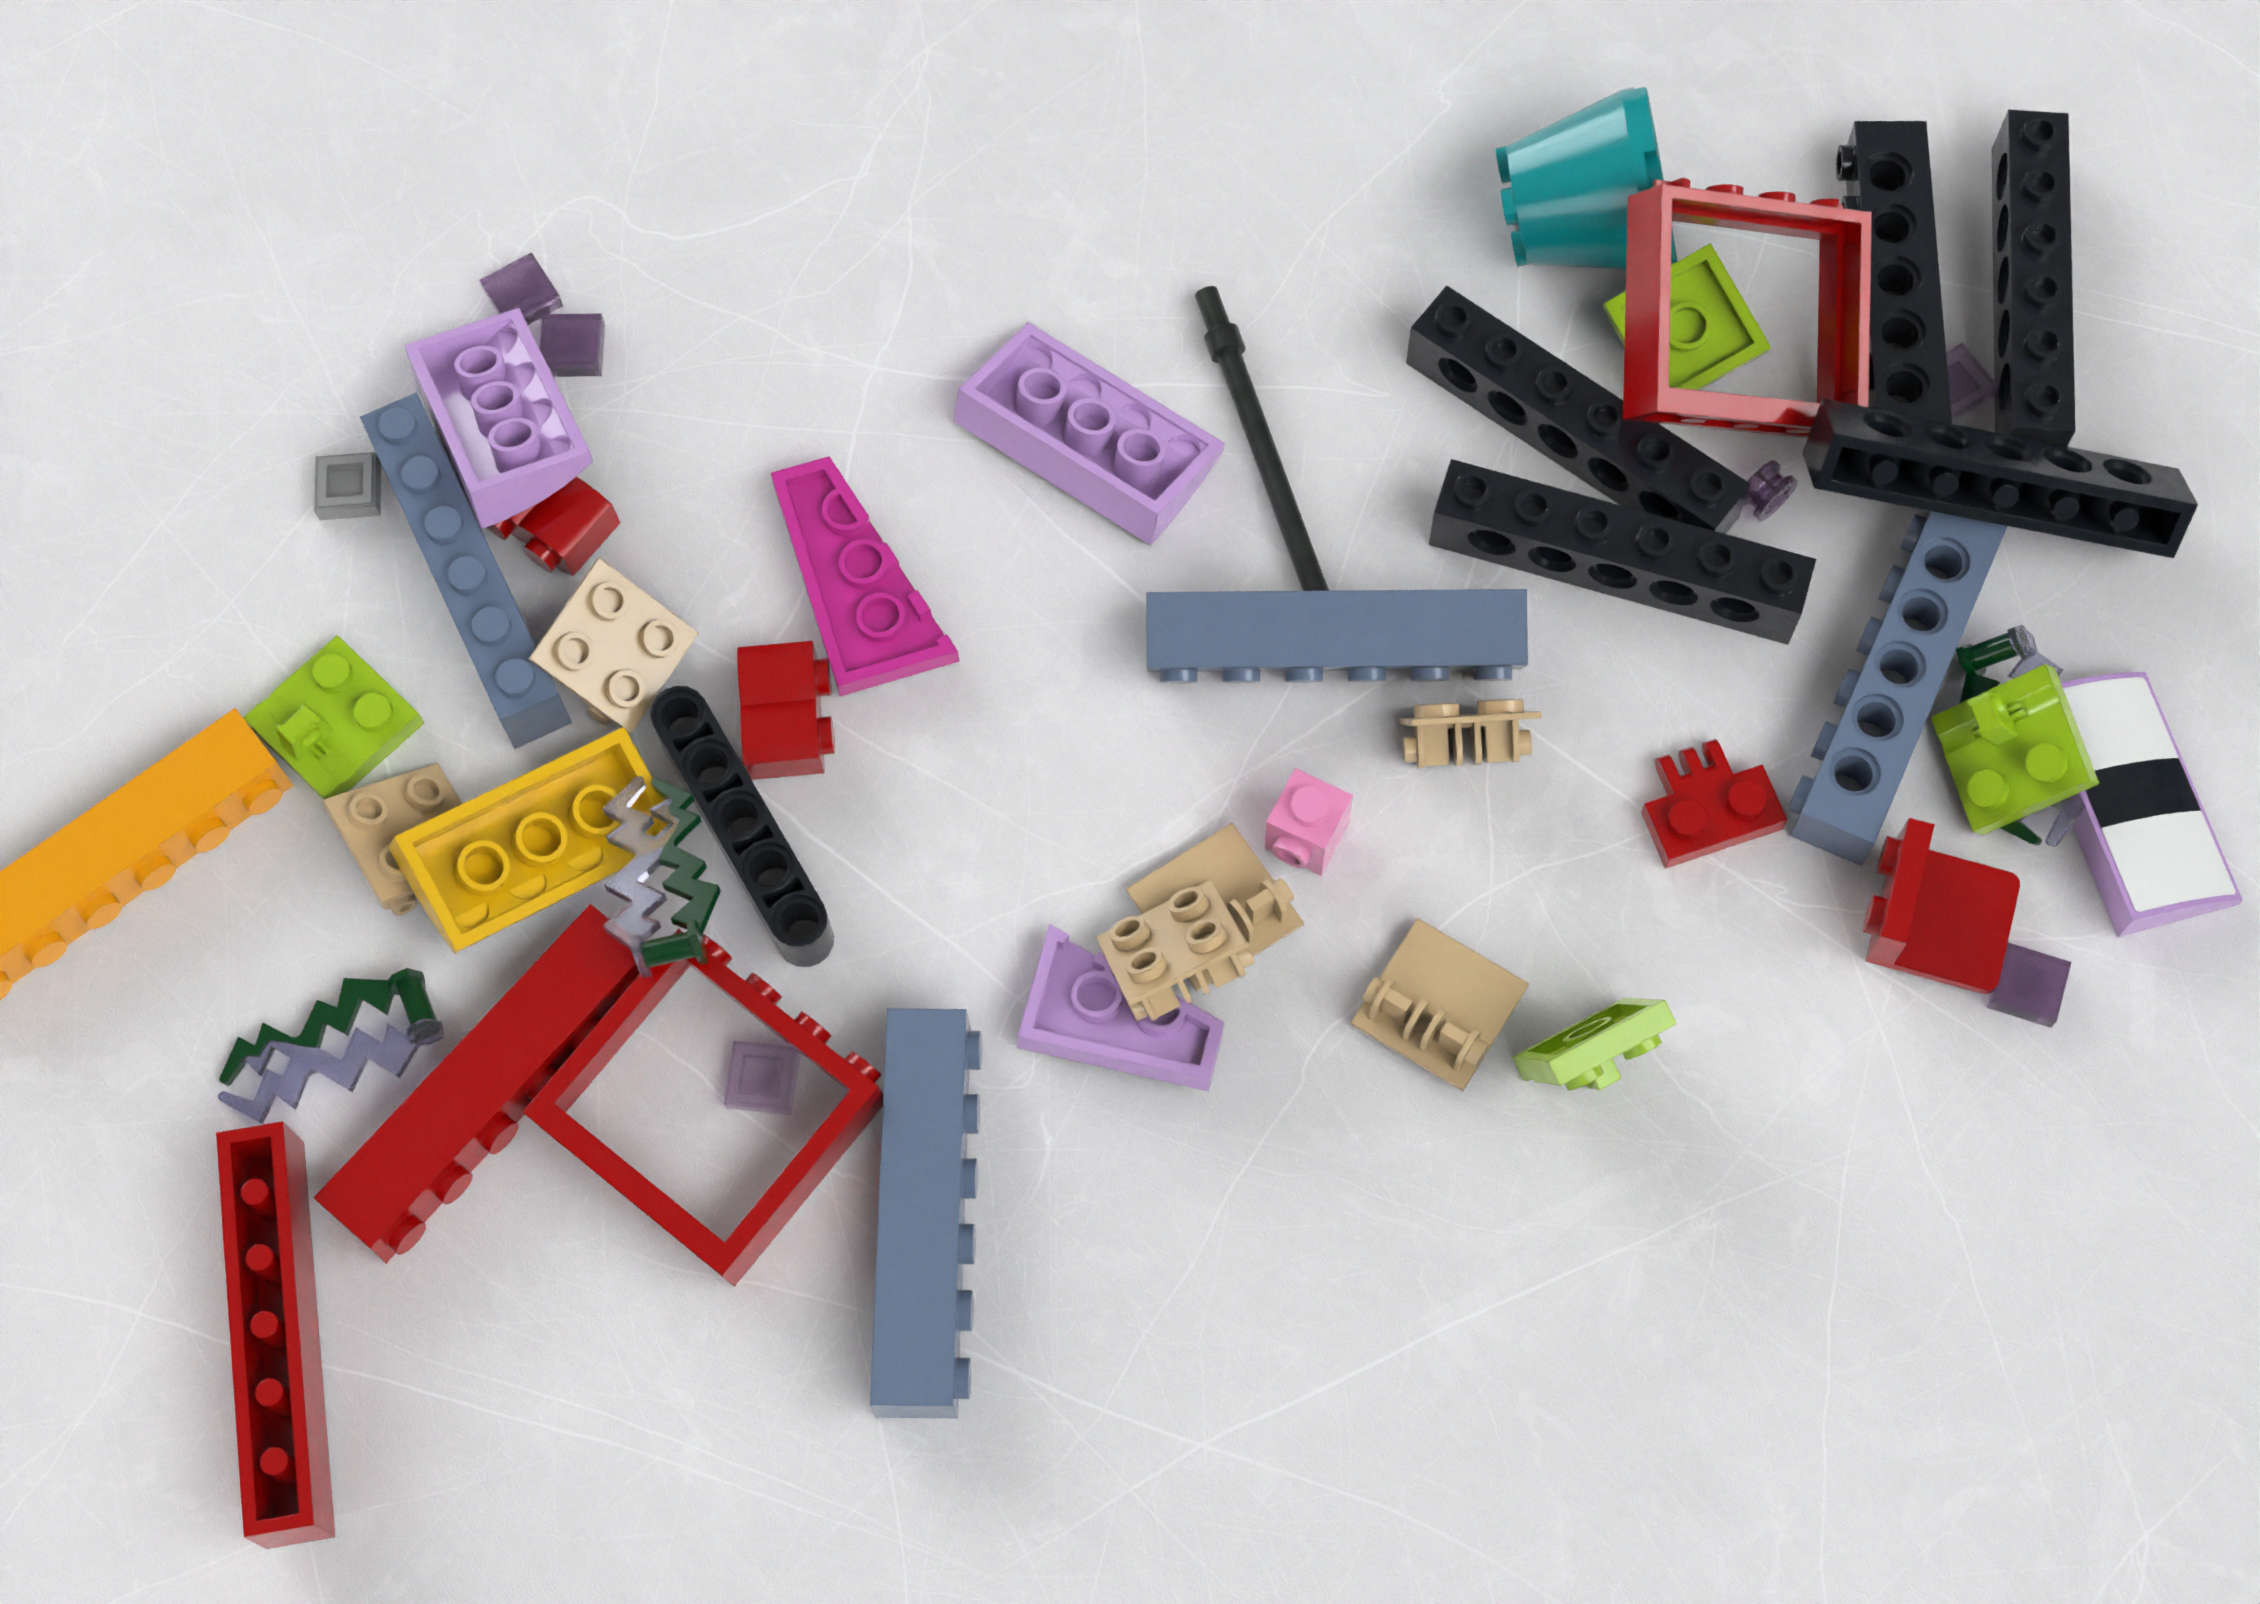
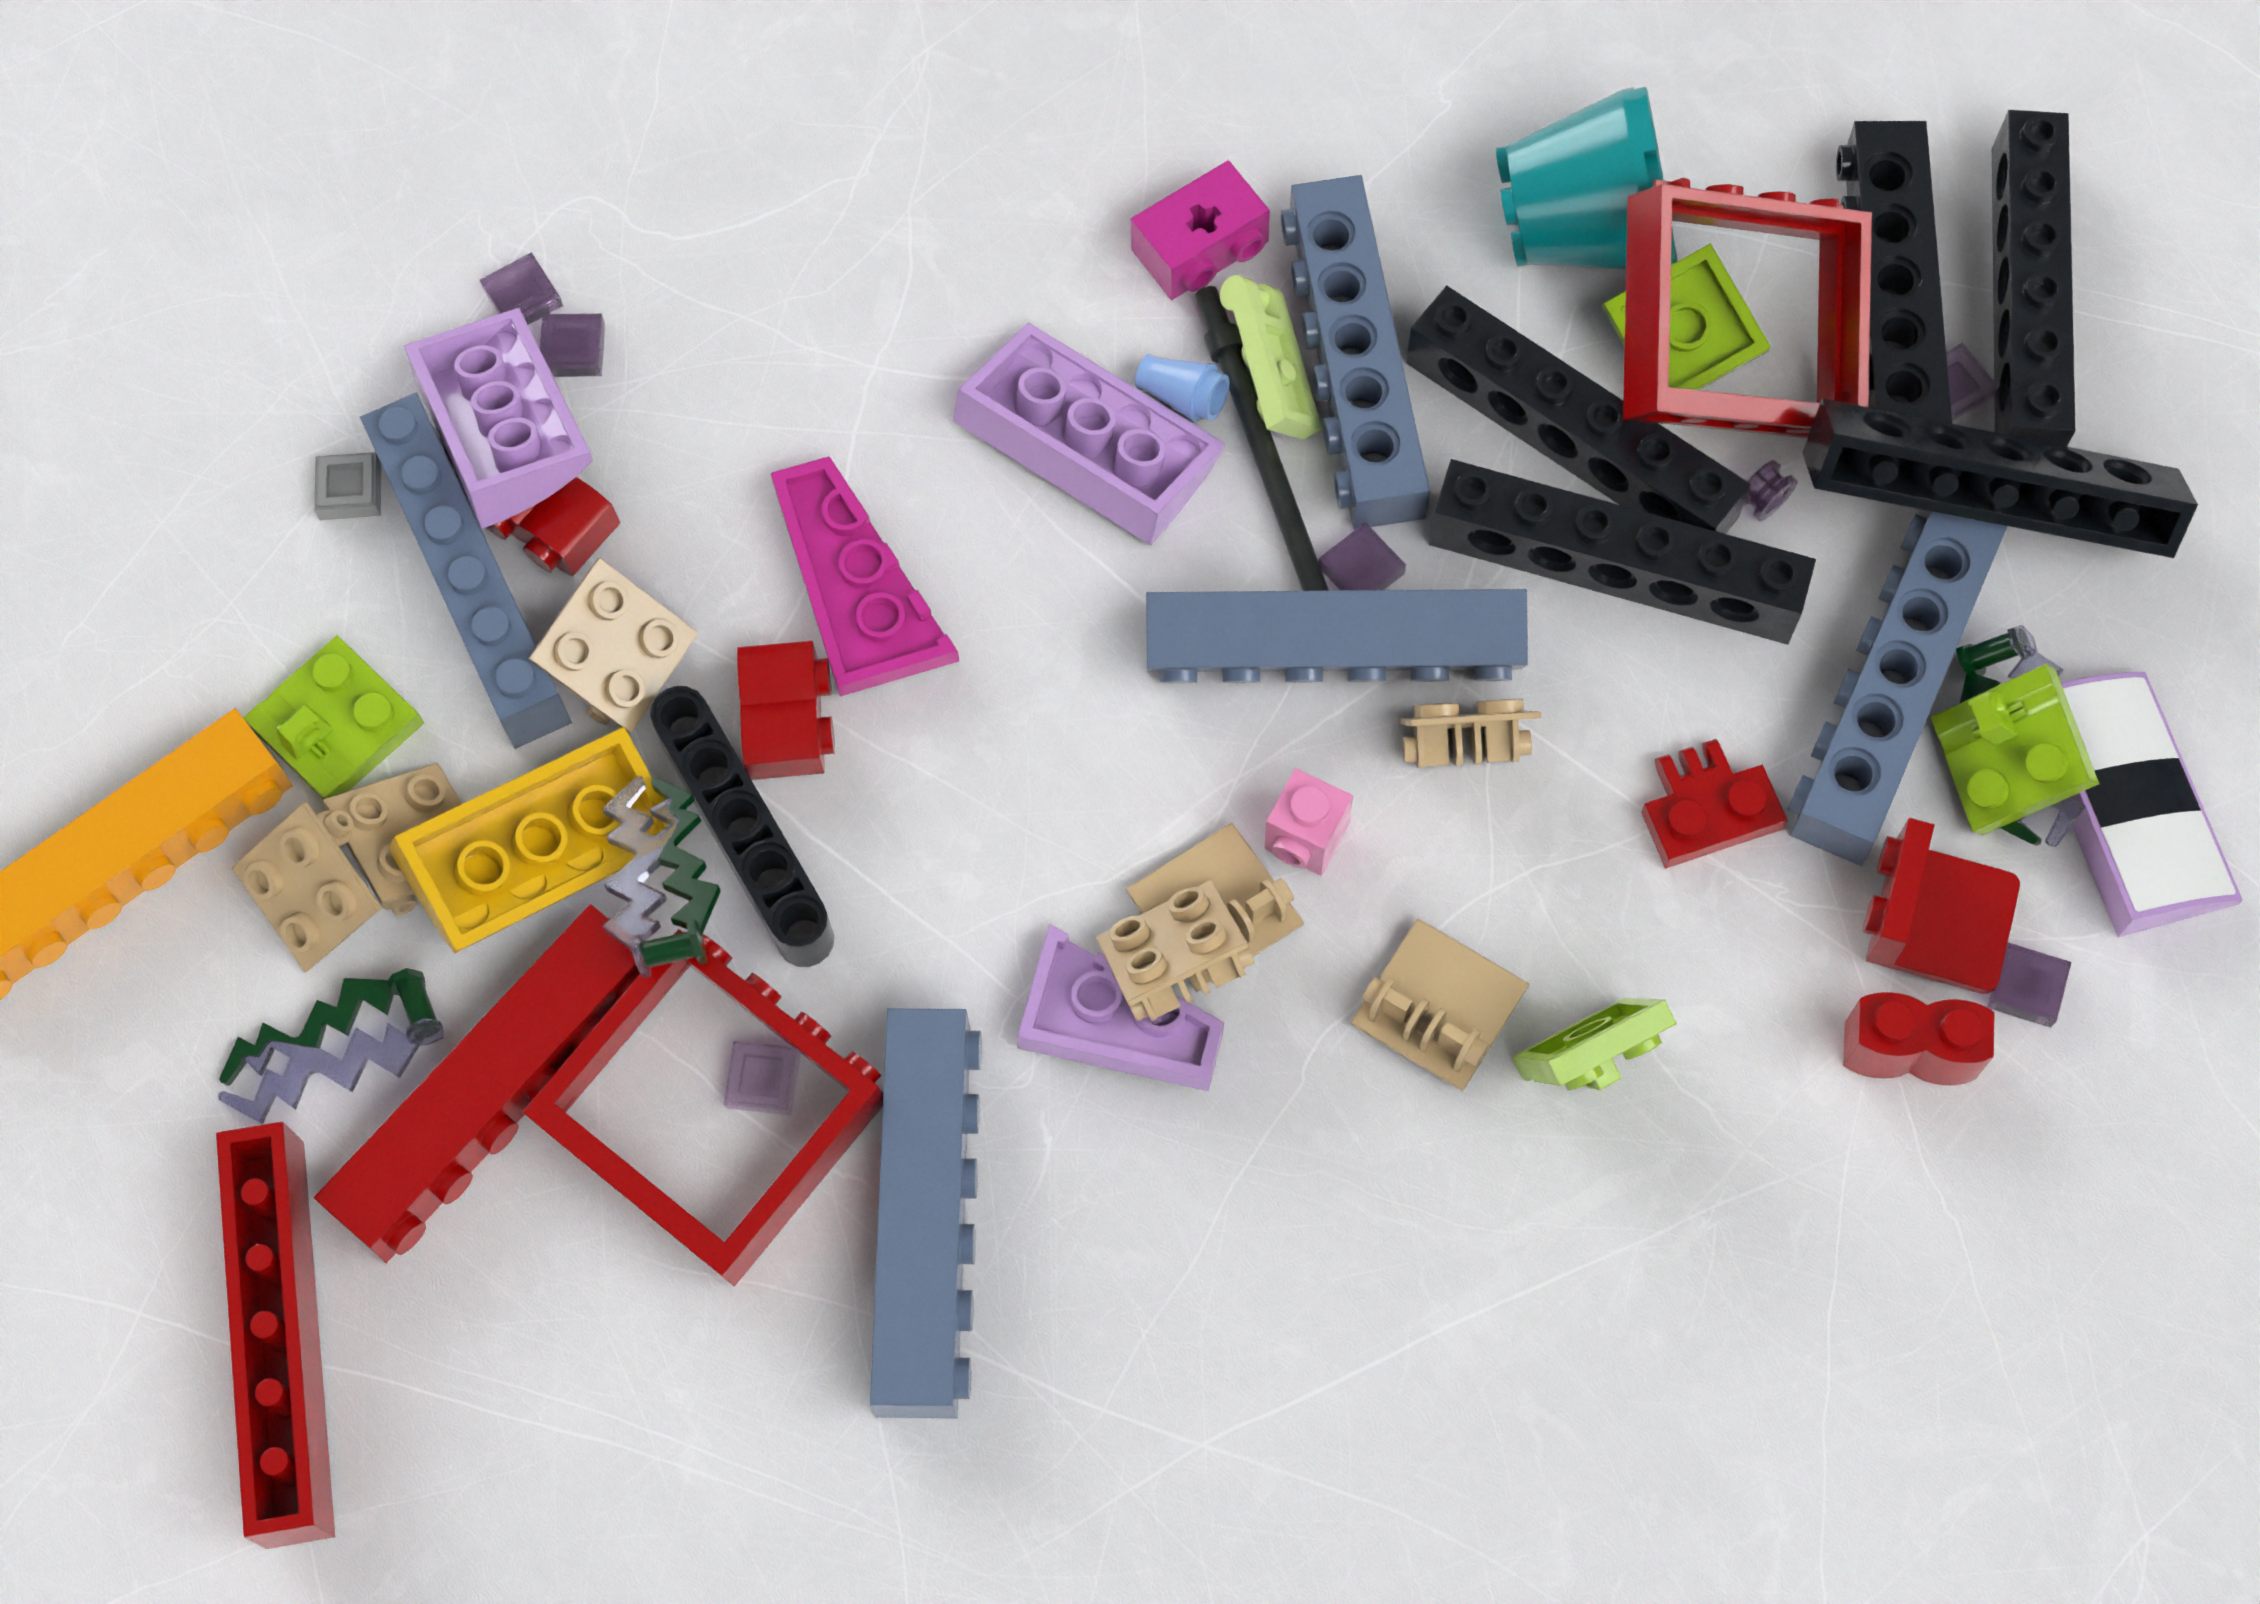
(308, 883): none -> tan hinge
(1187, 386): none -> light blue cone
(1200, 230): none -> dark pink brick
(1272, 356): none -> yellowish green plate
(1340, 216): none -> sand blue brick
(1362, 562): none -> clear purple tile
(1934, 1042): none -> red brick

